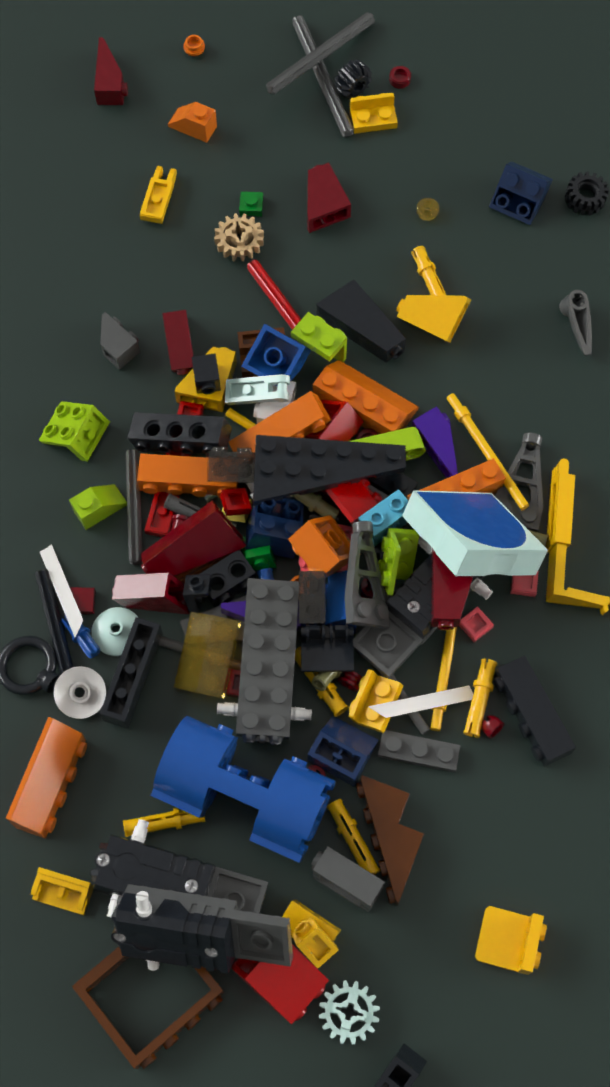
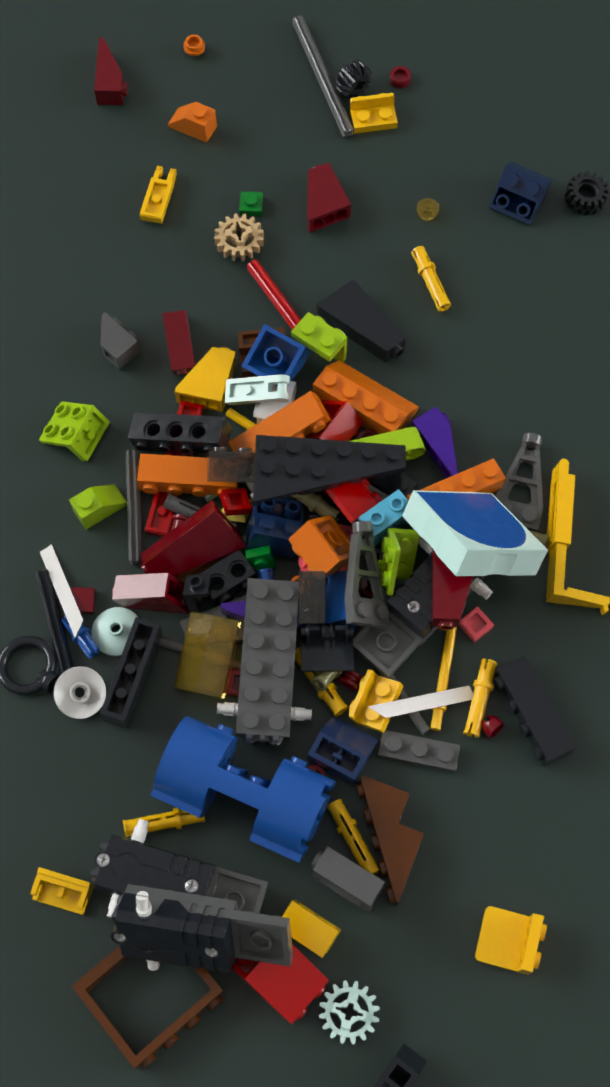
(47, 779): orange slope -> none
(206, 373): black brick -> none
(314, 942): yellow bracket -> none
(320, 53): dark grey axle -> none
(434, 313): yellow slope -> none
(464, 416): yellow bar -> none
(524, 585): coral tile -> none
(579, 318): dark grey piece -> none

